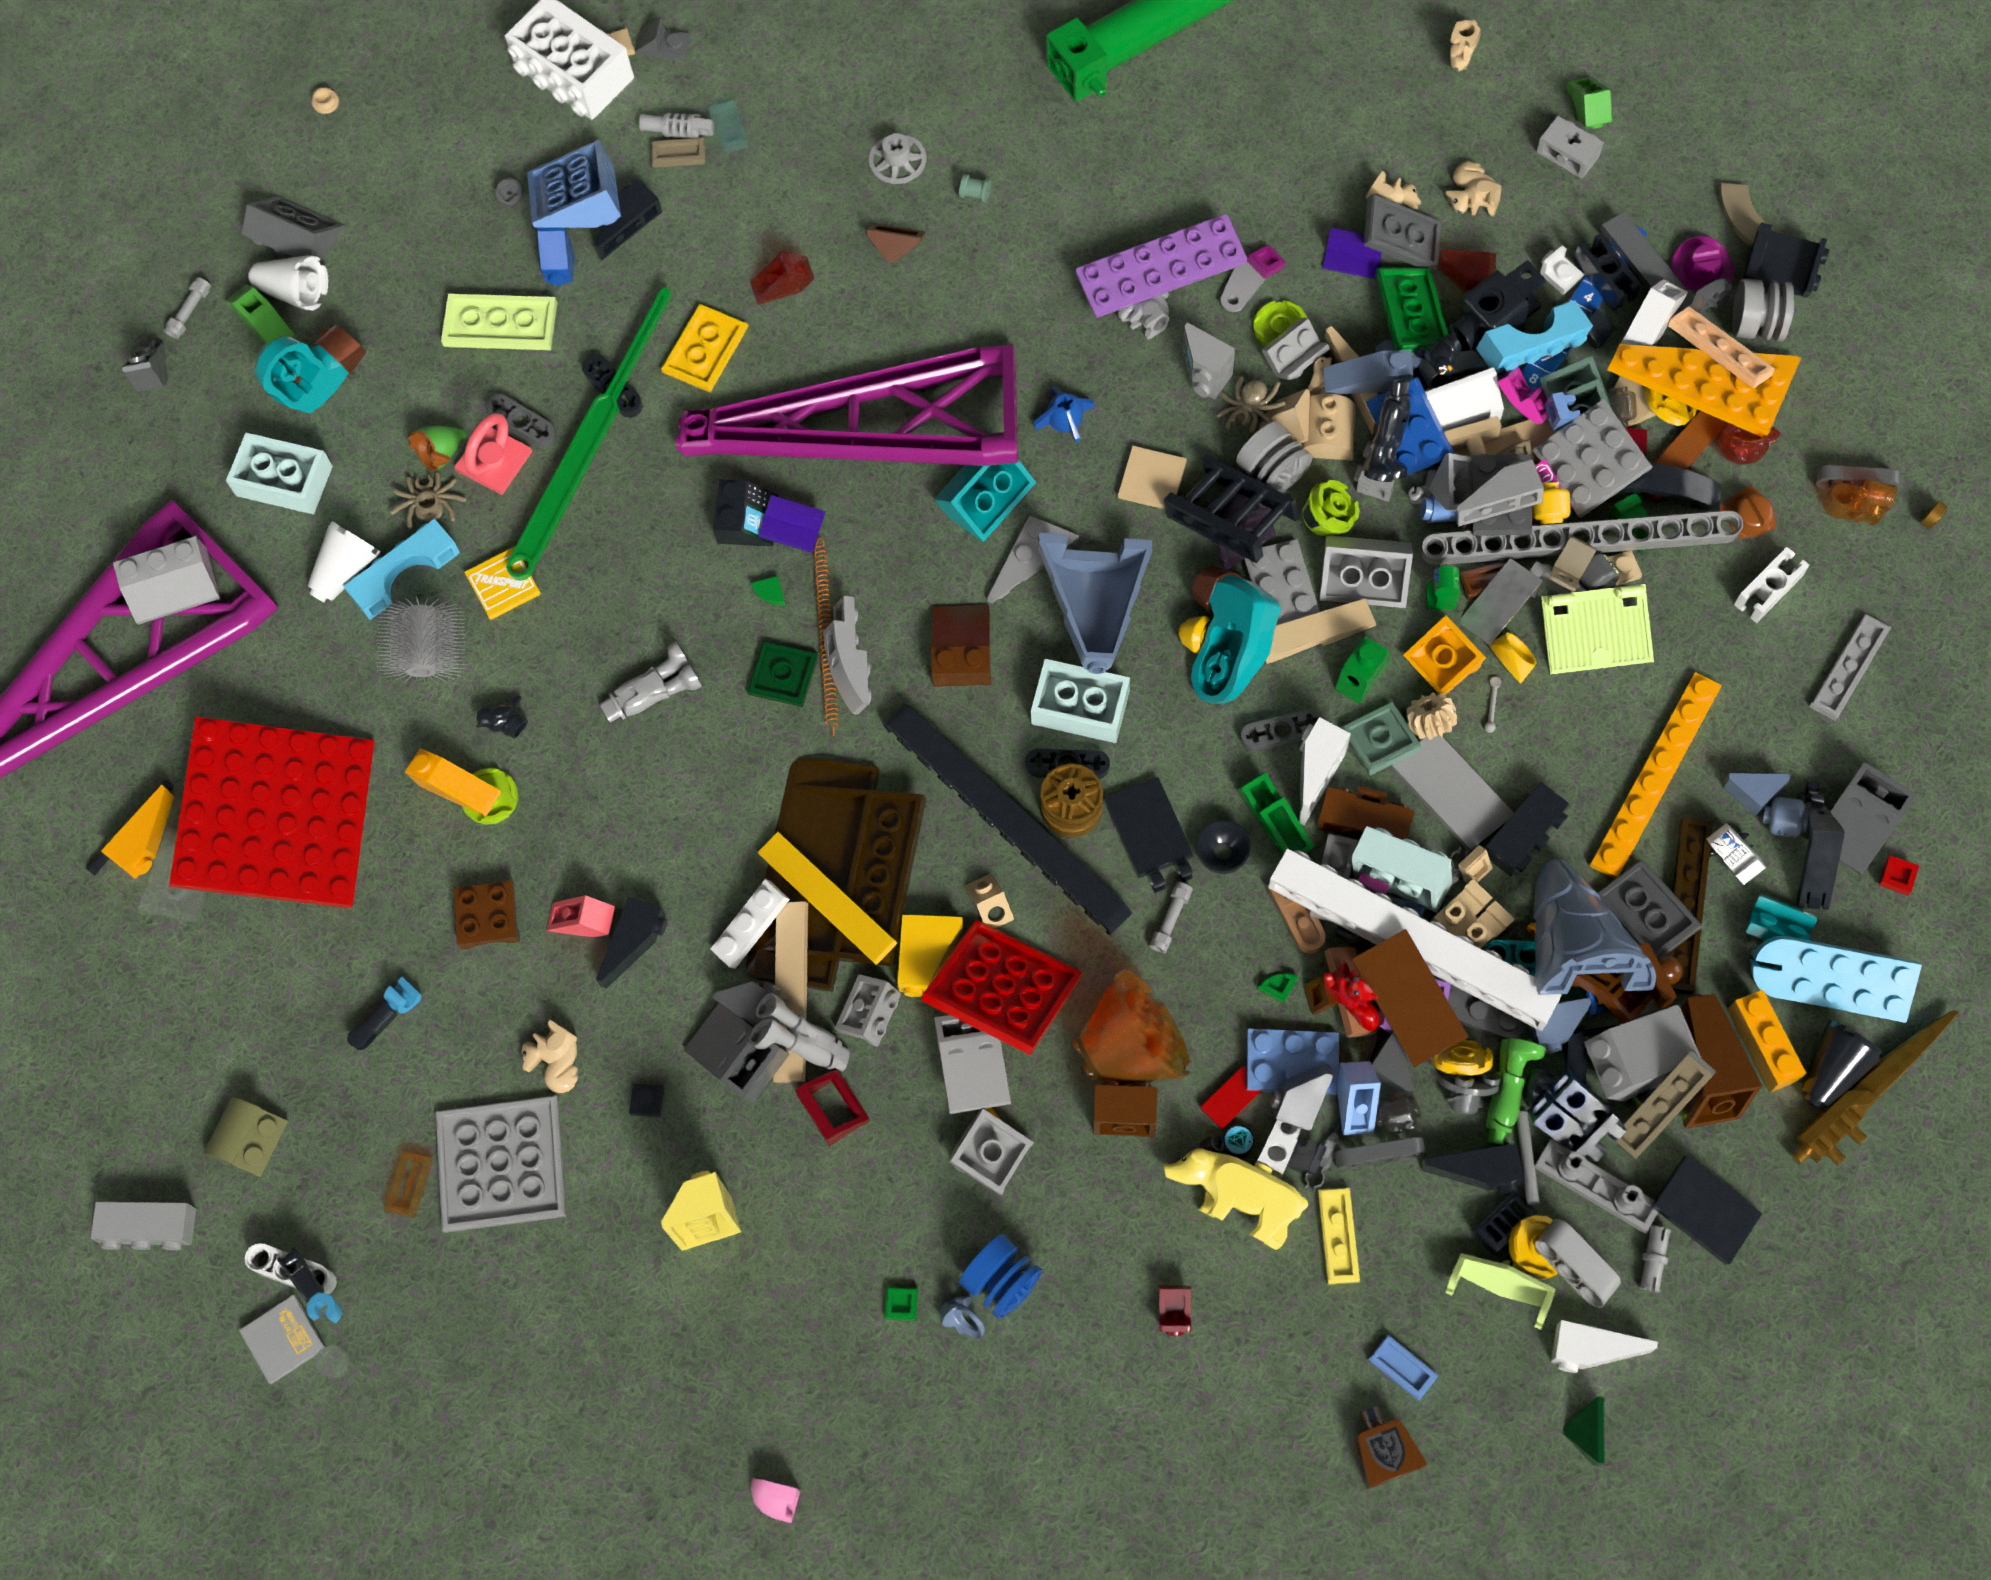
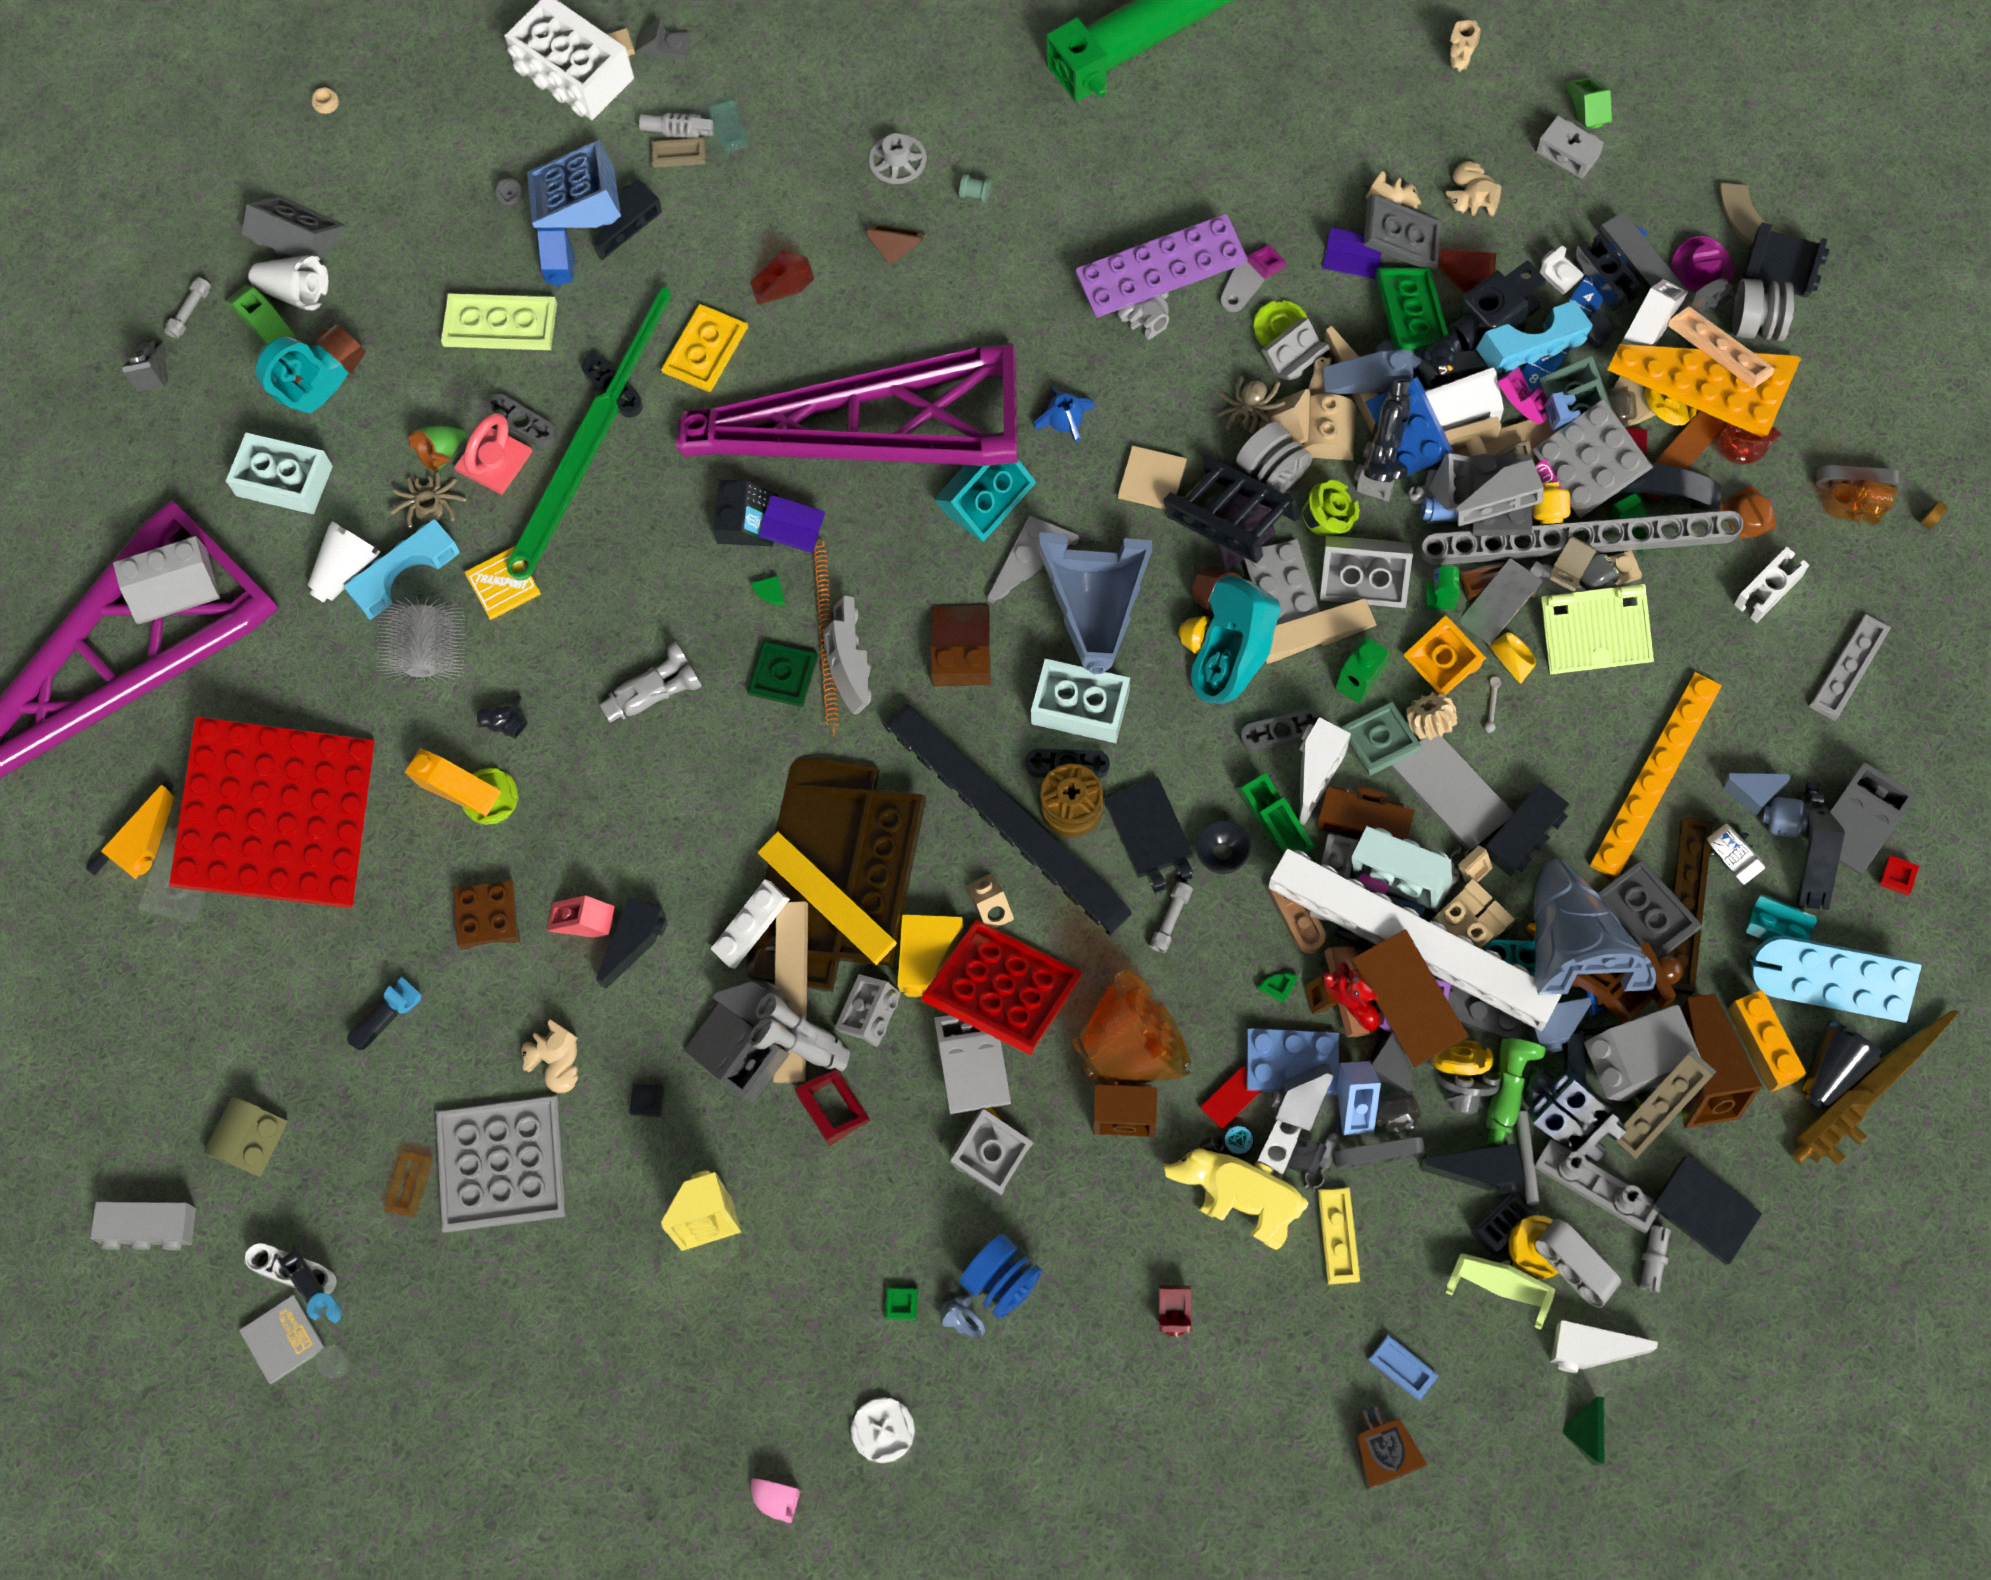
(882, 1430): none -> white tile
(1207, 361): light grey slope -> none

